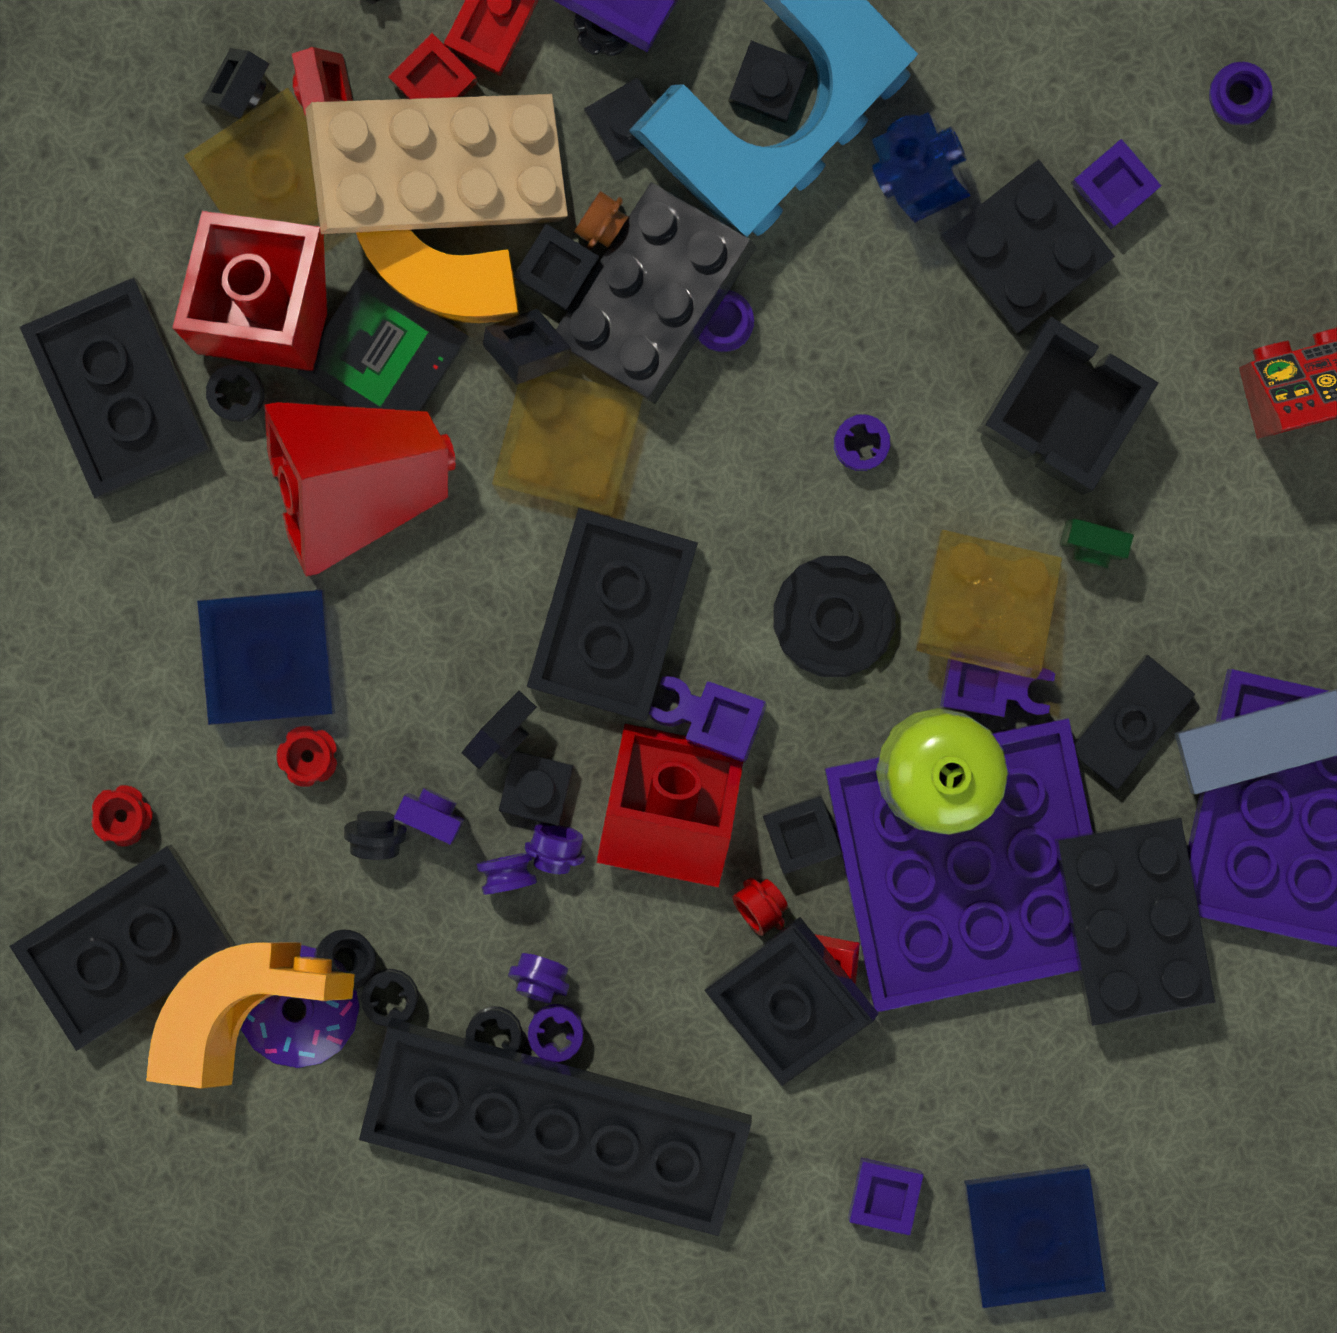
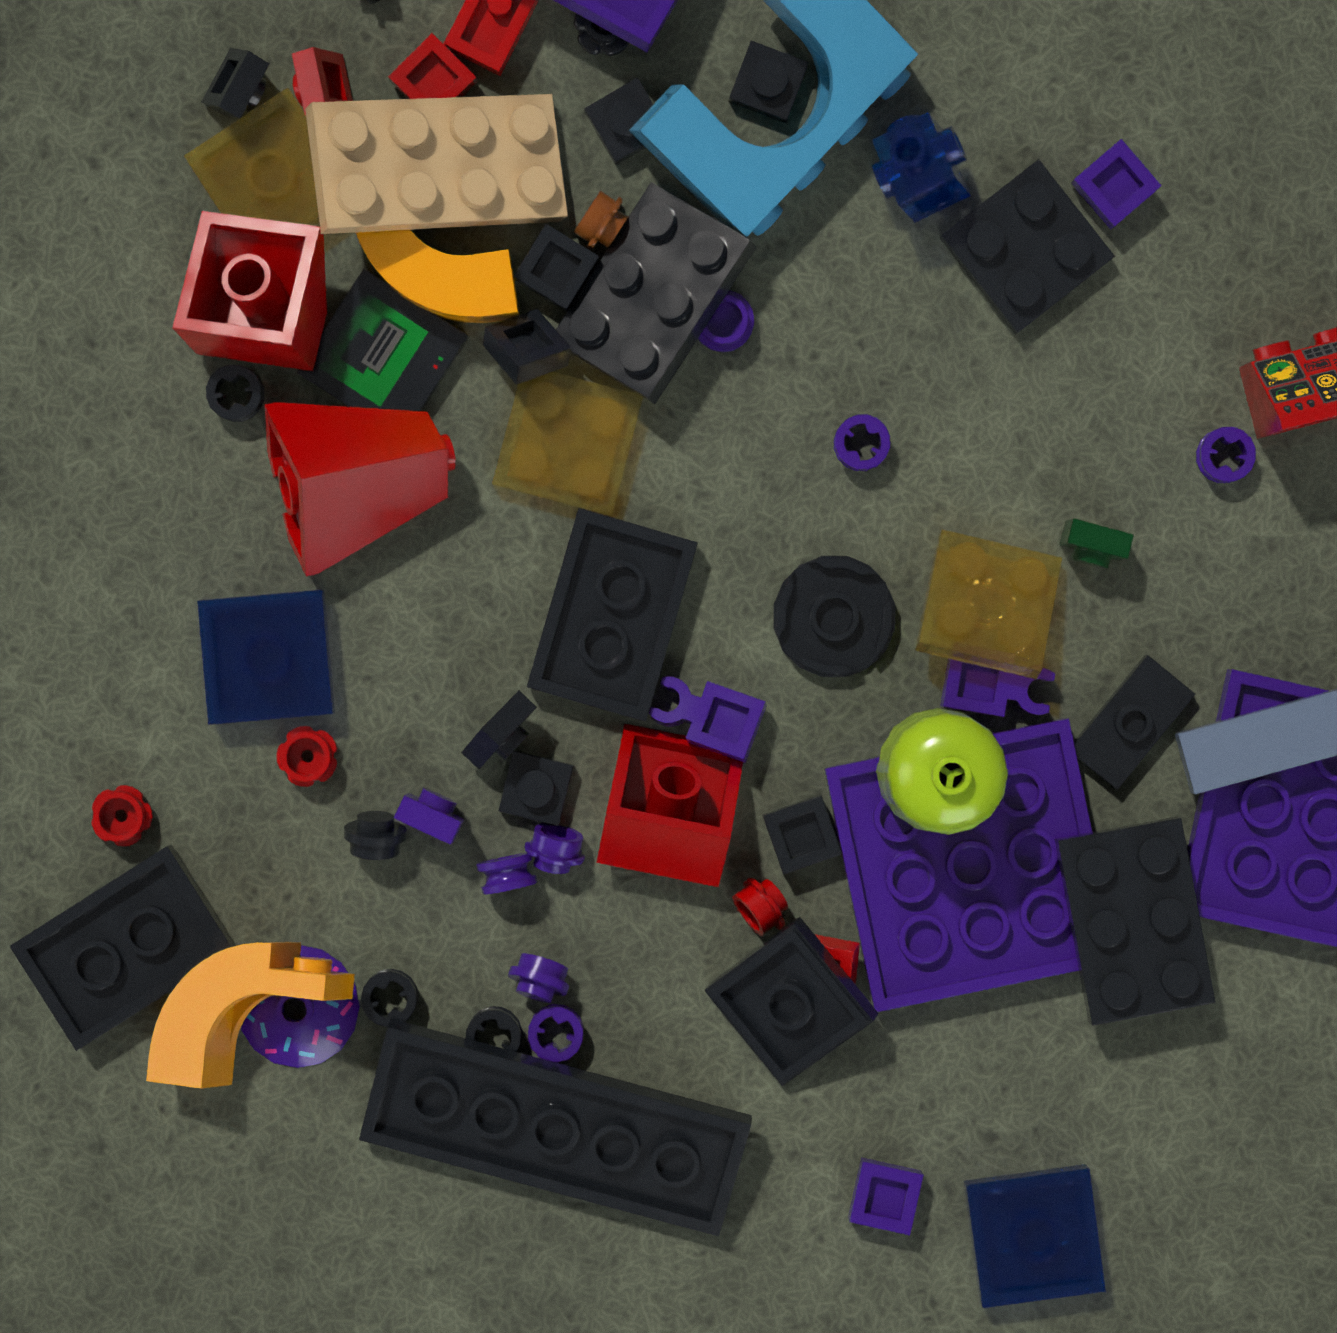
(115, 388): black plate -> none
(356, 947): black plate -> none
(1066, 408): black piece -> none
(1224, 473): none -> dark purple bush
(1257, 83): dark purple plate -> none

